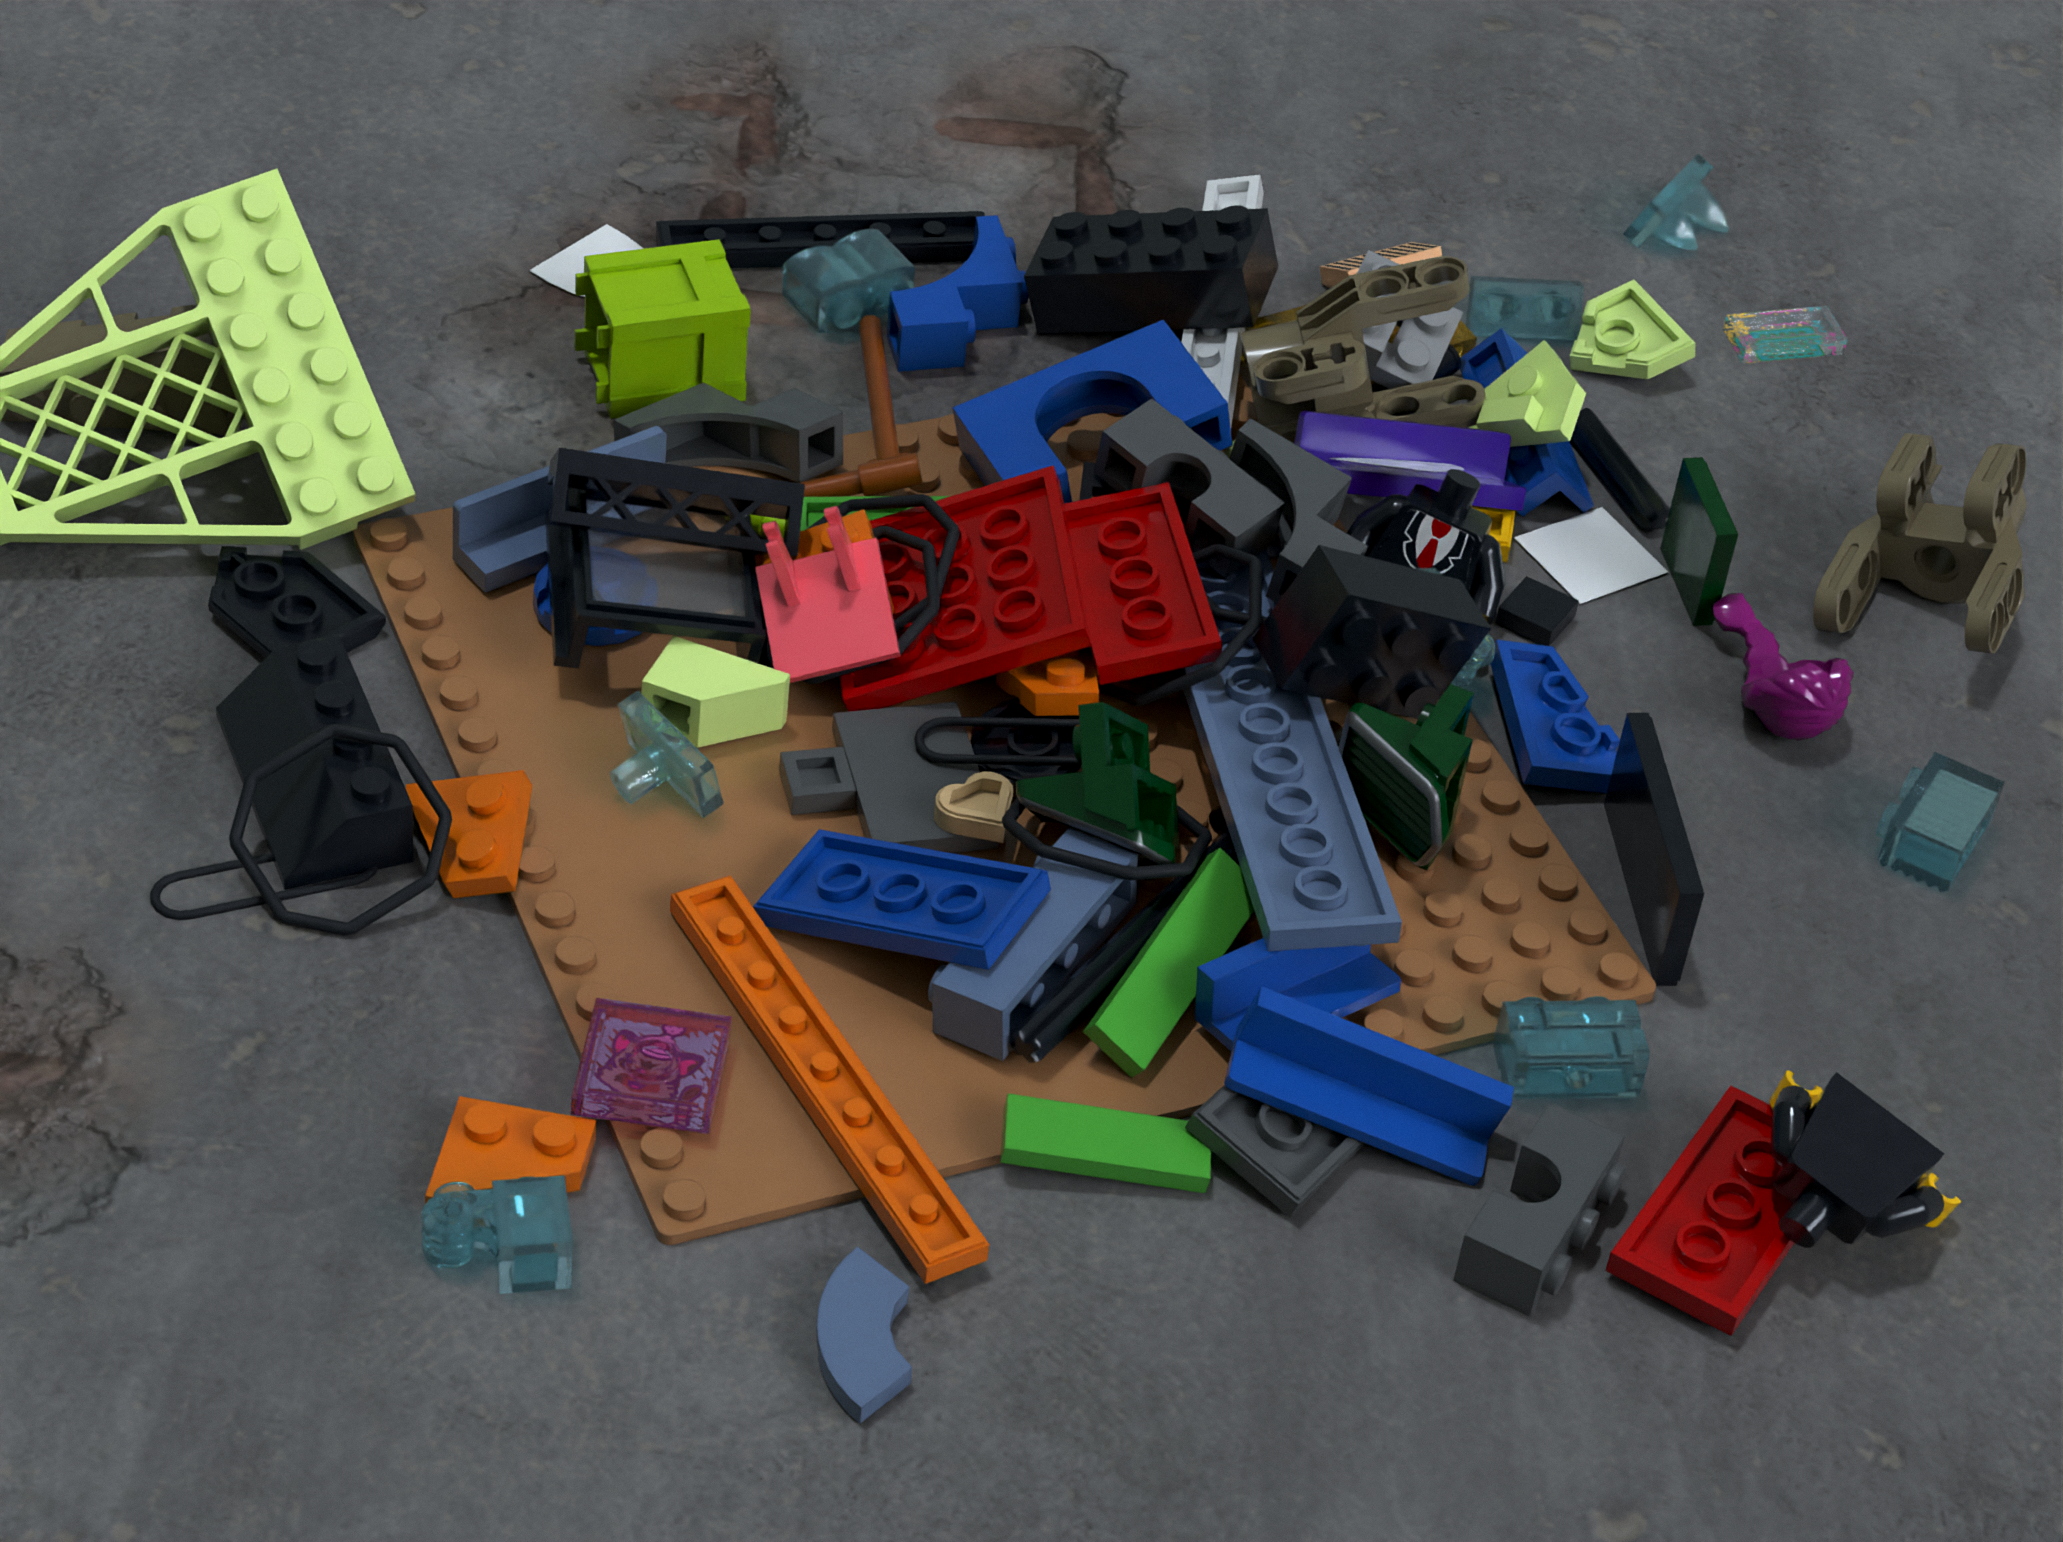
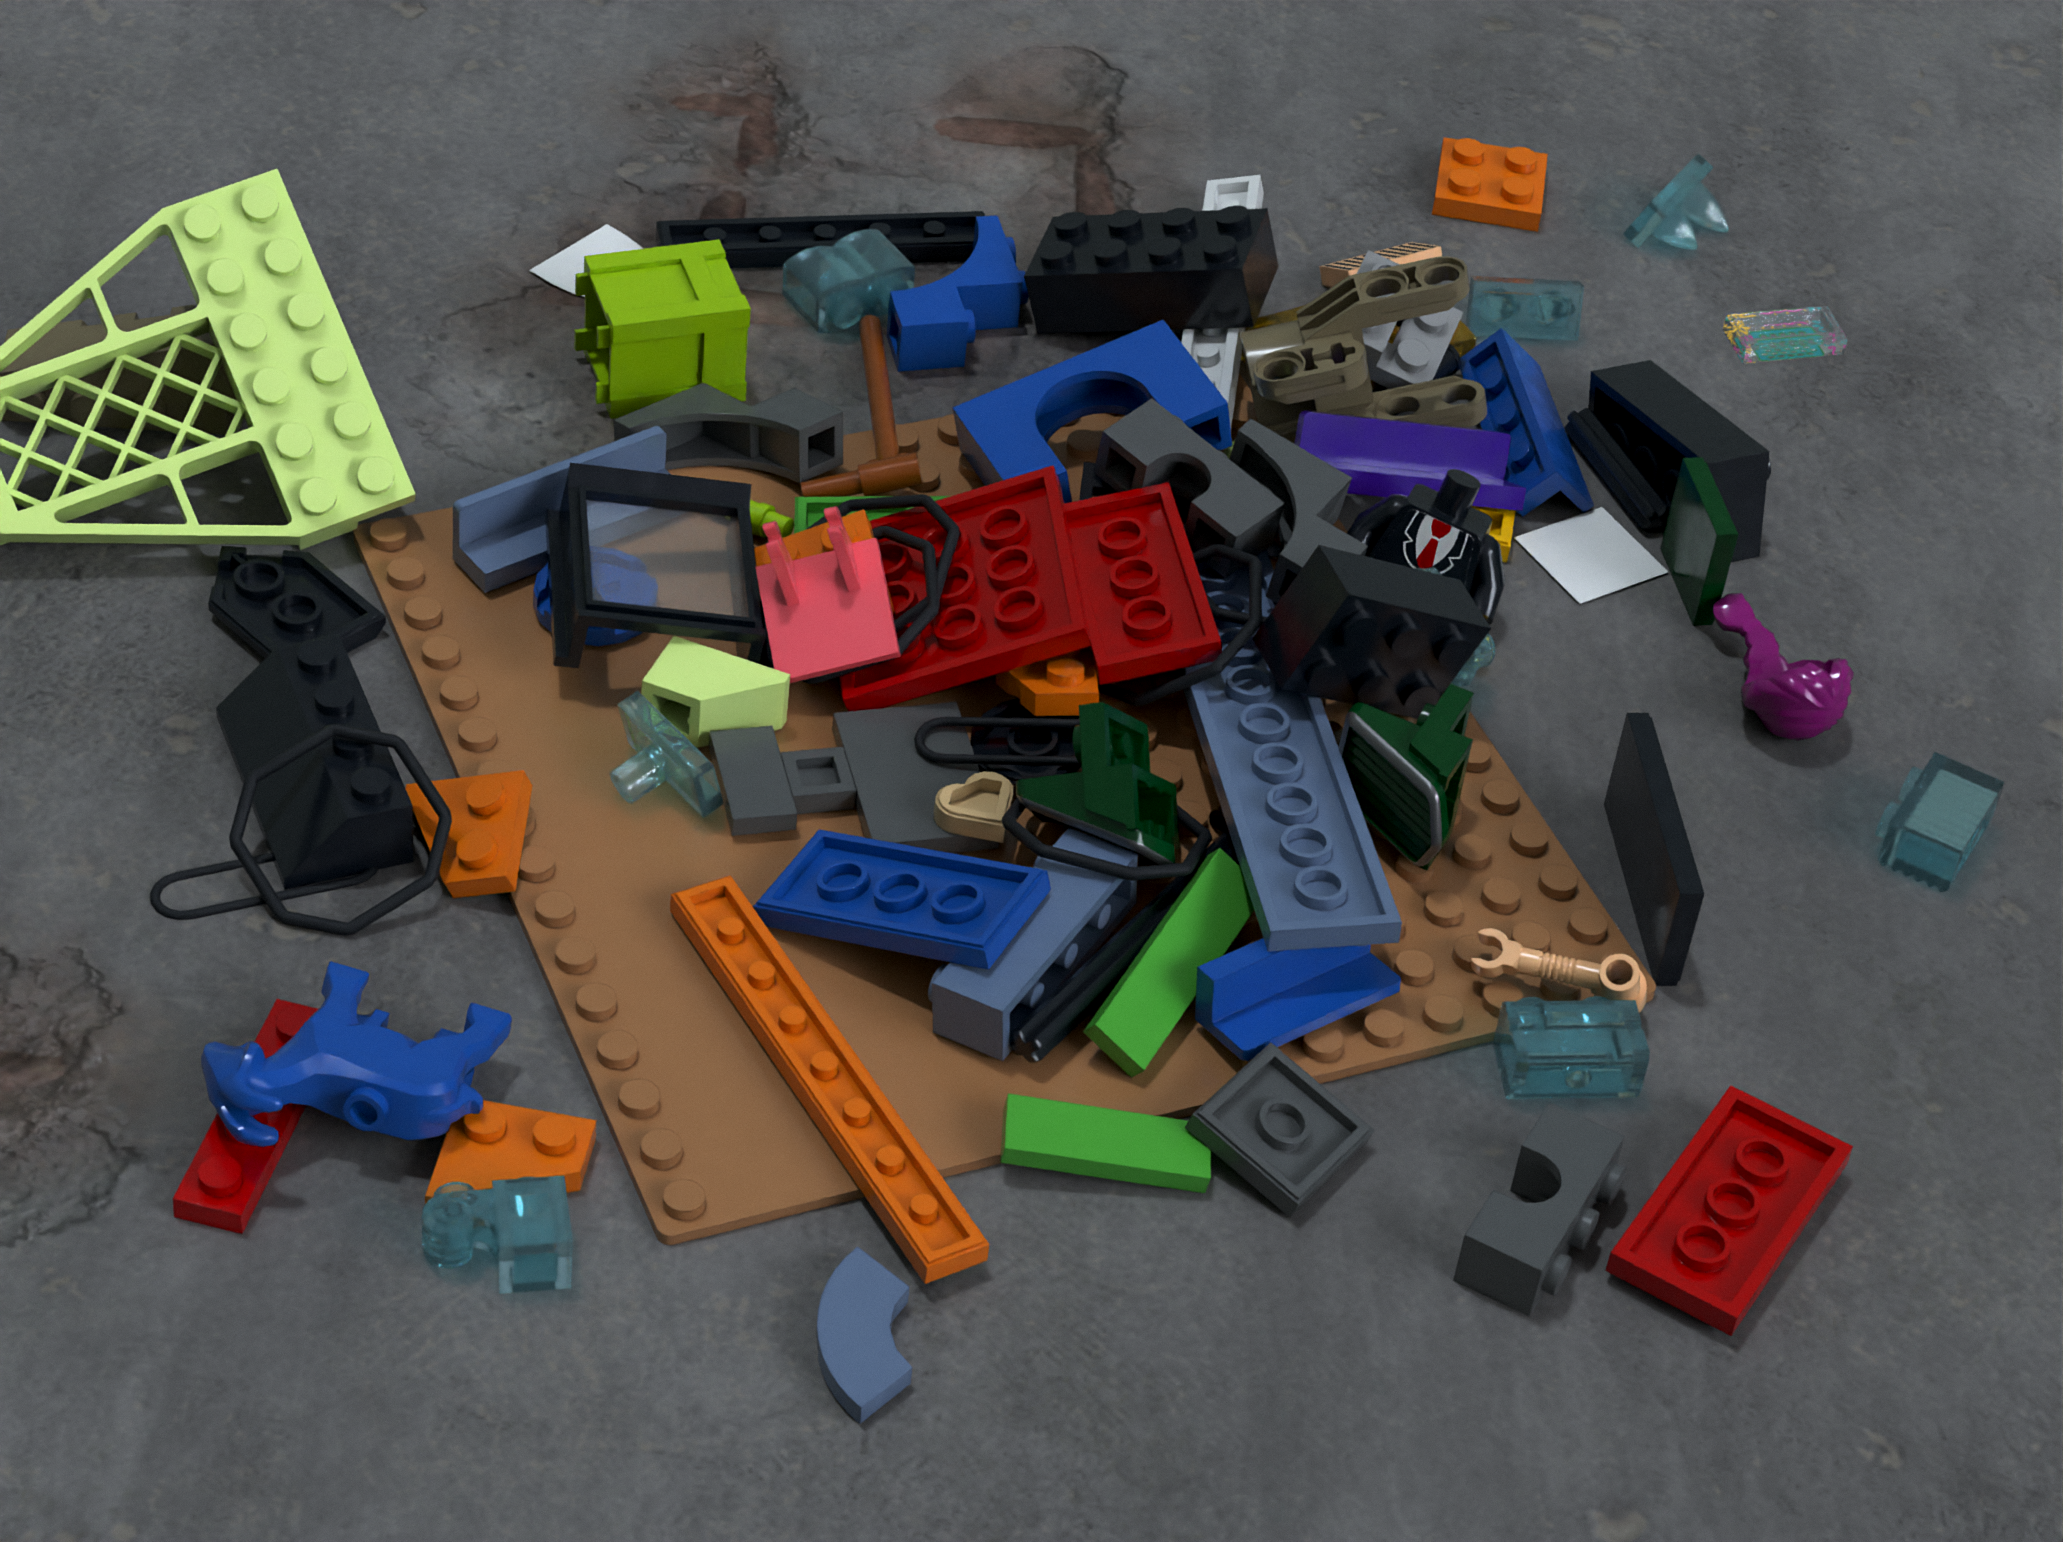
(231, 1175): none -> red plate
(355, 1069): none -> blue animal
(651, 1066): clear pink tile -> none
(677, 488): black fence -> none
(752, 780): none -> dark grey tile
(1366, 1085): blue panel -> none
(1415, 465): white sticker -> none
(1490, 184): none -> orange plate
(1533, 400): yellowish green plate -> none
(1537, 611): black tile -> none
(1548, 720): blue wing -> none
(1579, 972): none -> light nougat brick
(1629, 336): yellowish green plate -> none
(1664, 422): none -> black wedge
(1850, 1165): black torso -> none
(1936, 548): dark tan piece -> none

